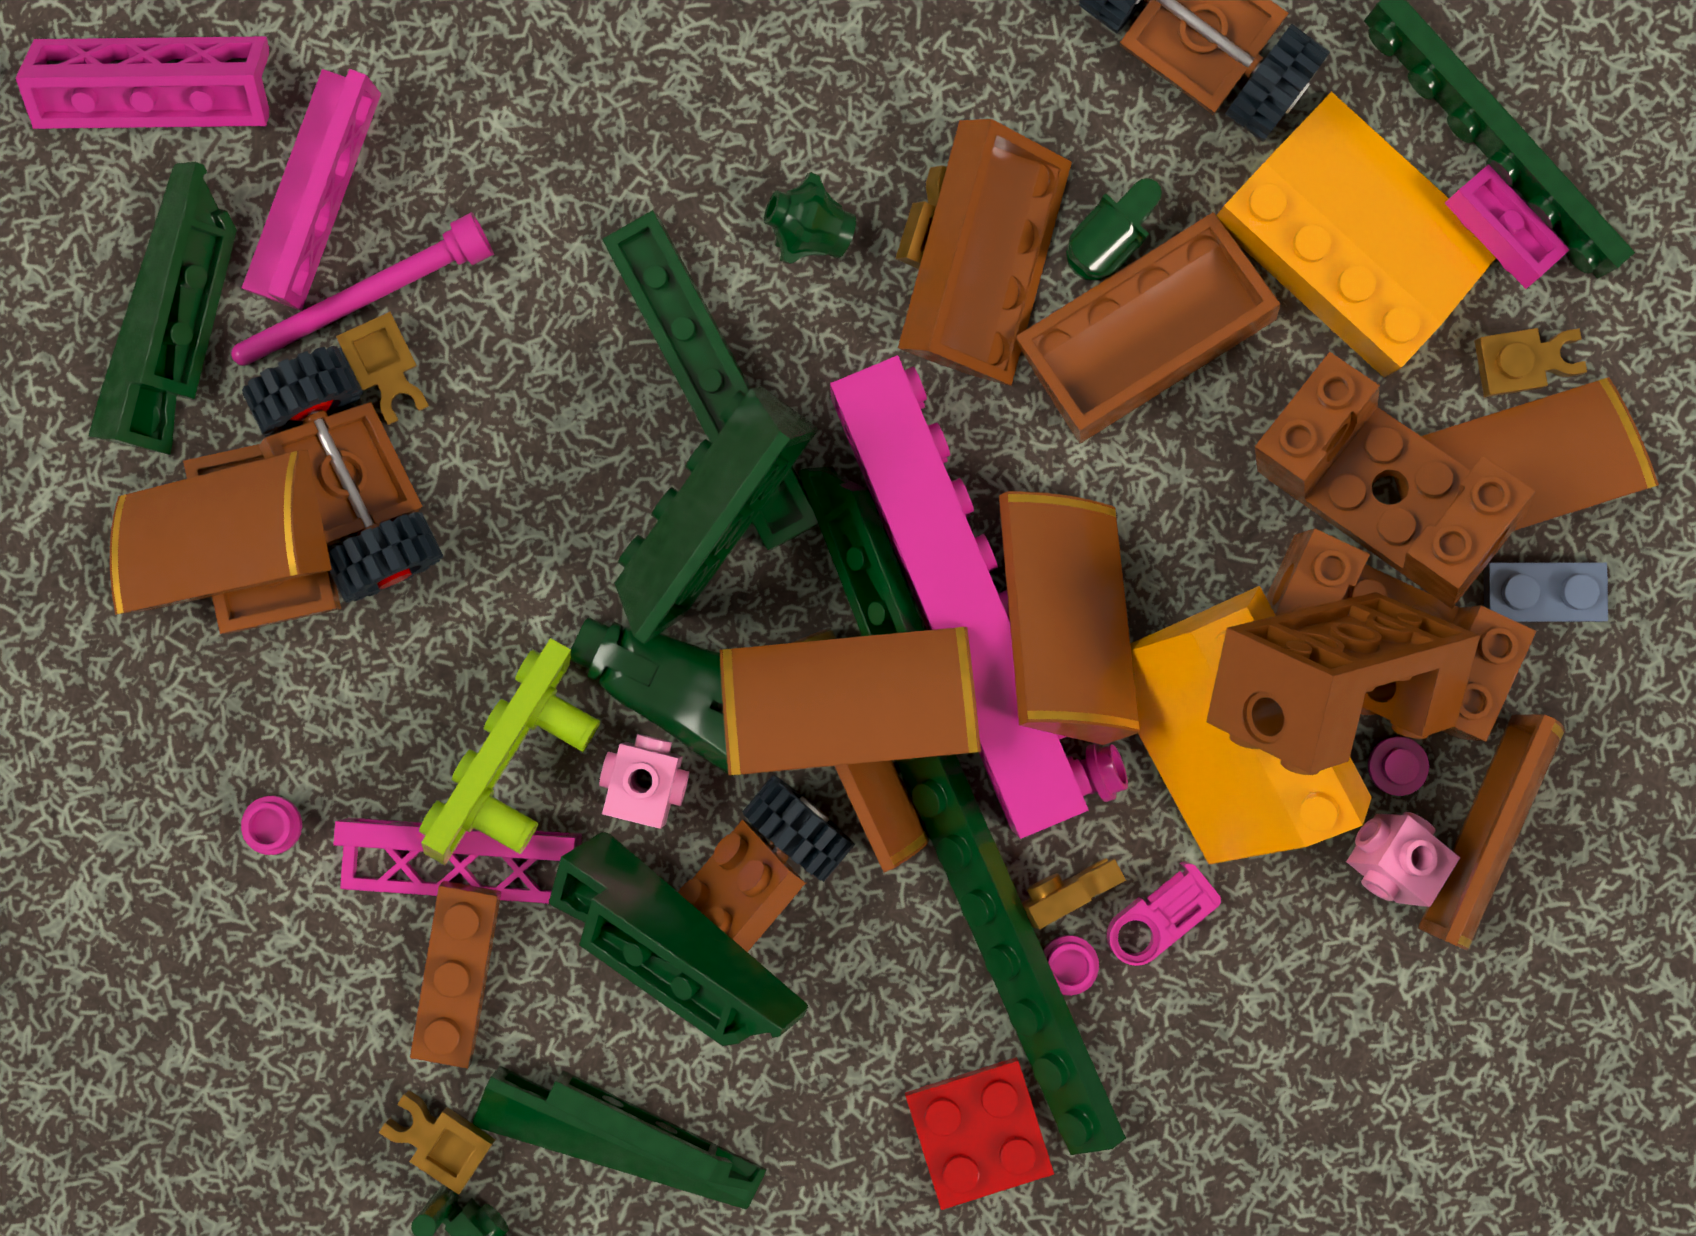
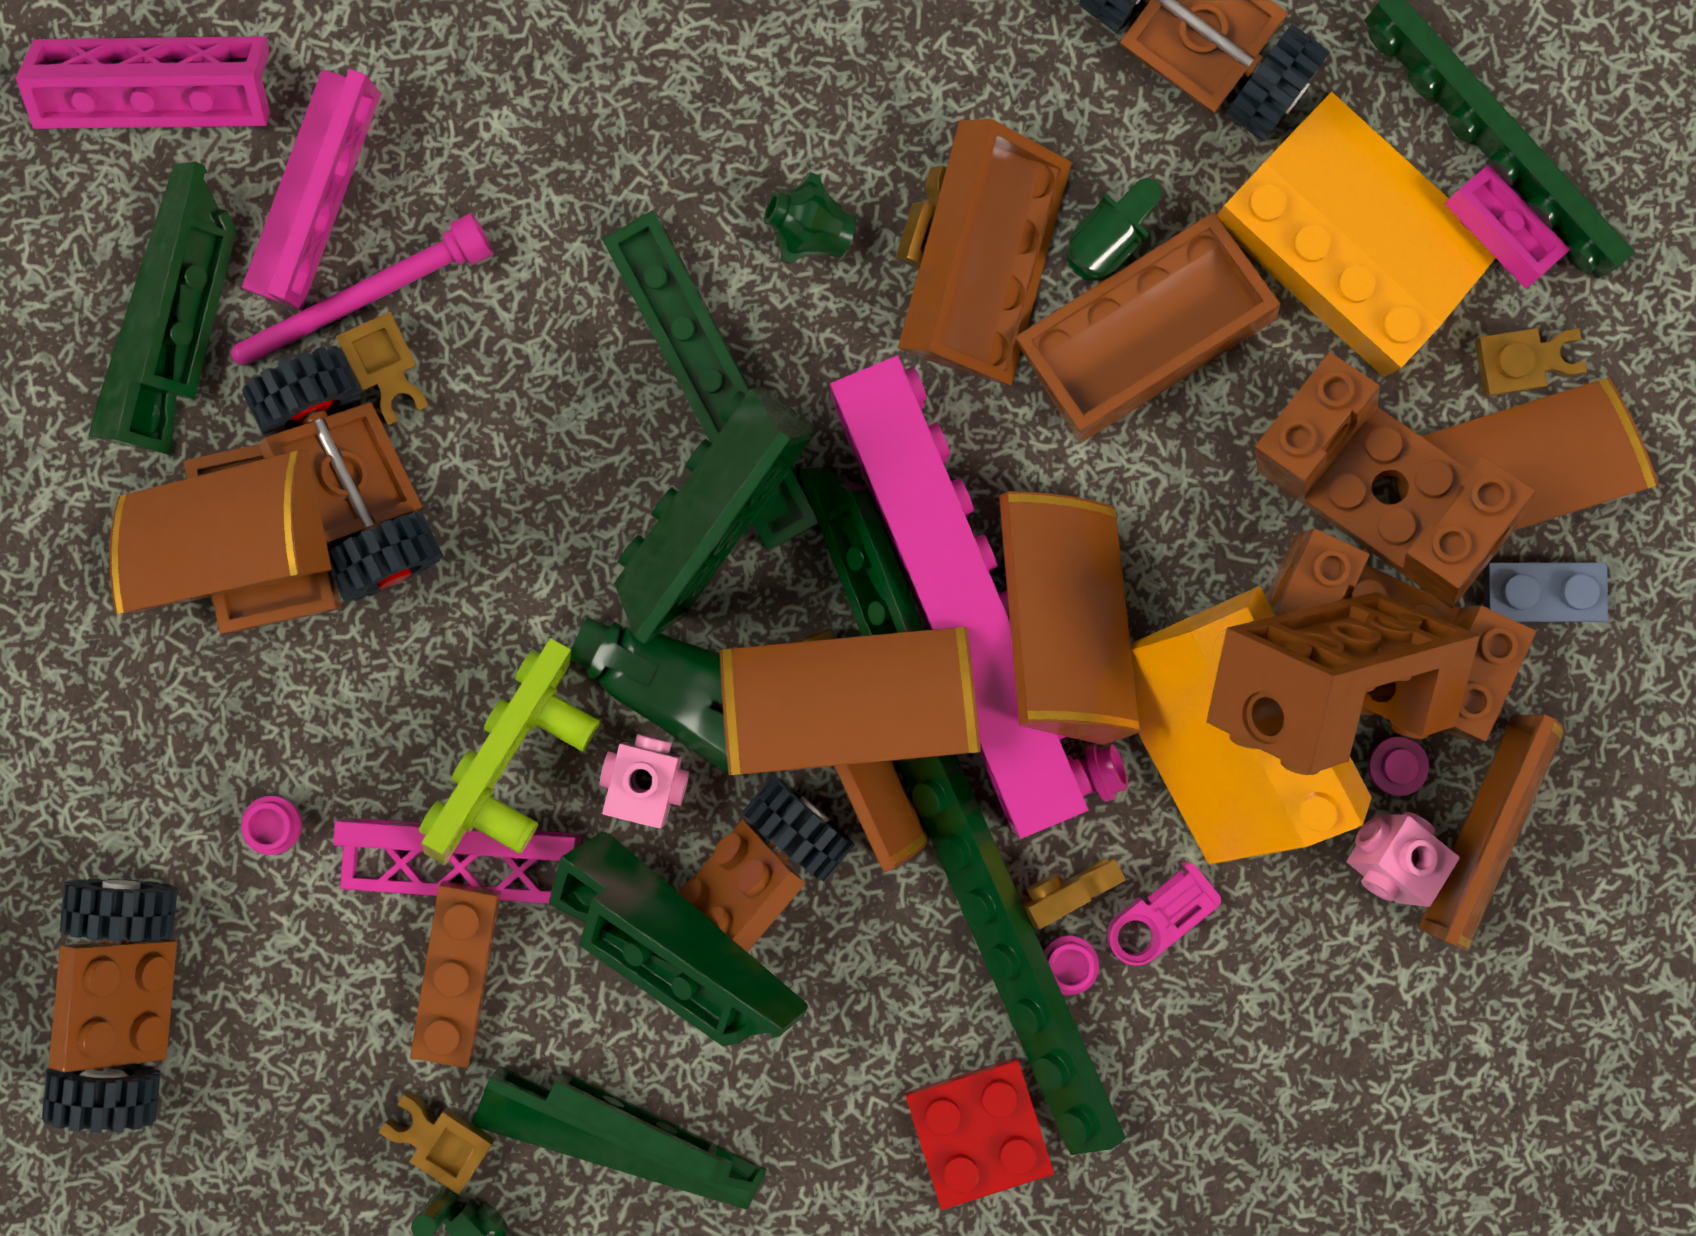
(111, 1005): none -> plate

